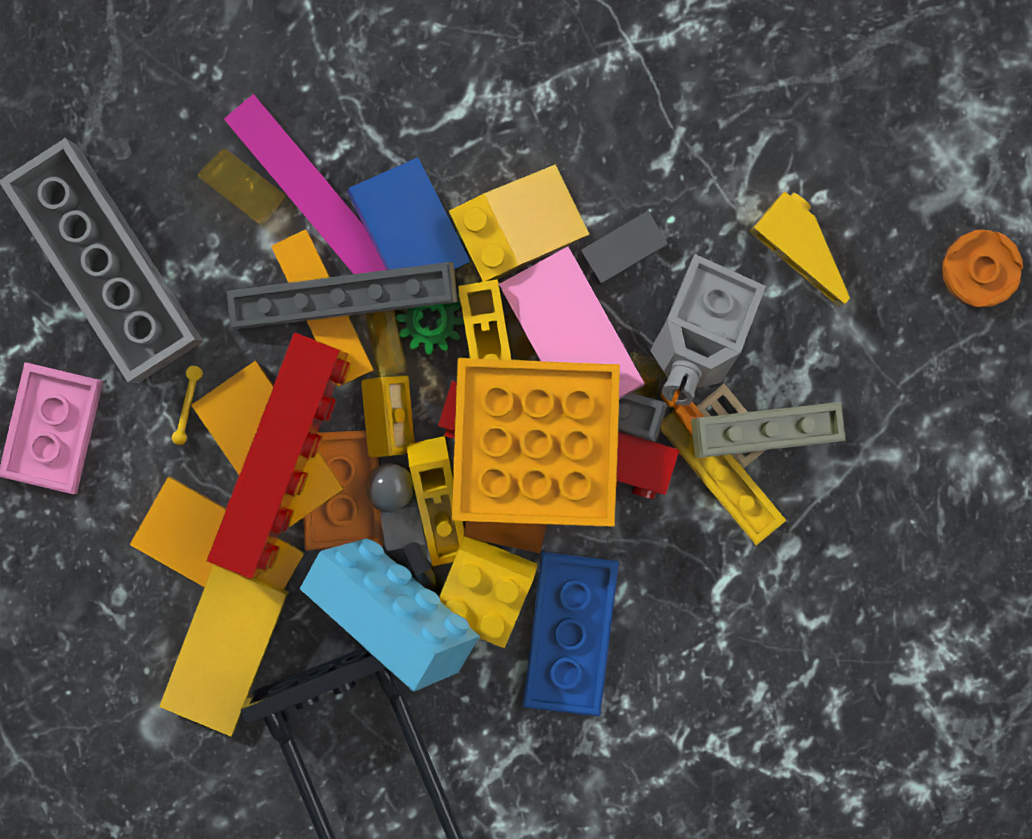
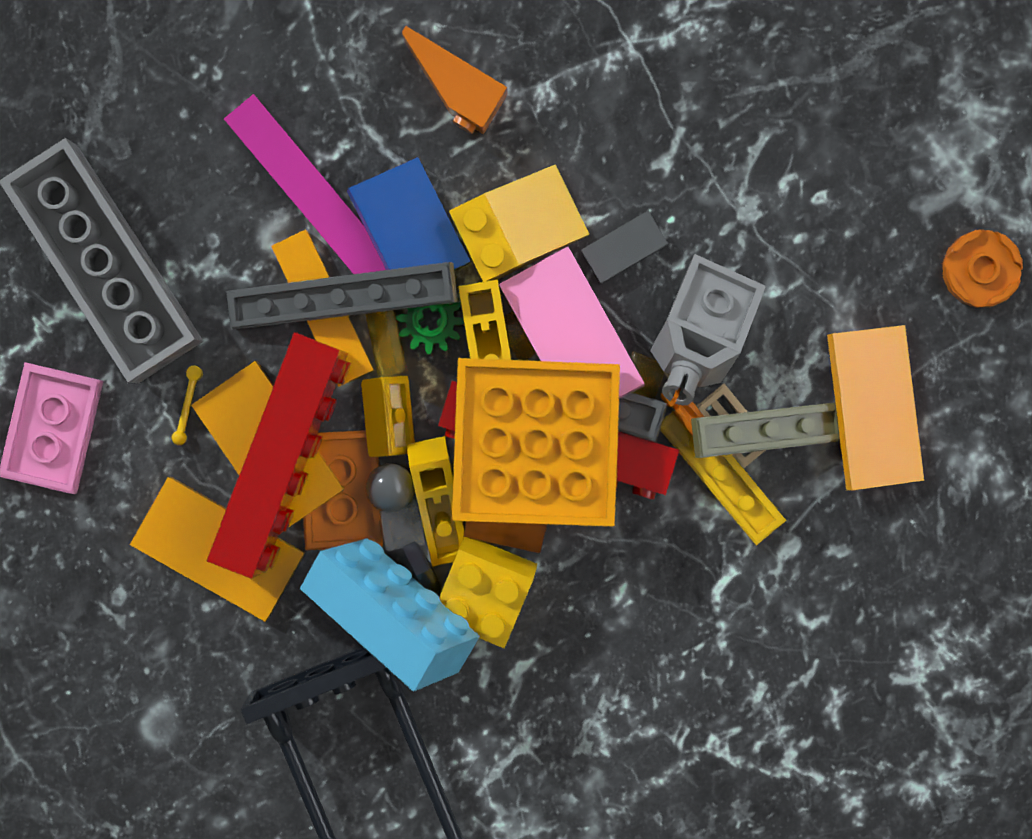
(223, 649): yellow tile -> none
(242, 186): clear yellow slope -> none
(462, 88): none -> orange slope
(570, 633): blue tile -> none
(798, 240): yellow slope -> none
(875, 407): none -> light orange tile

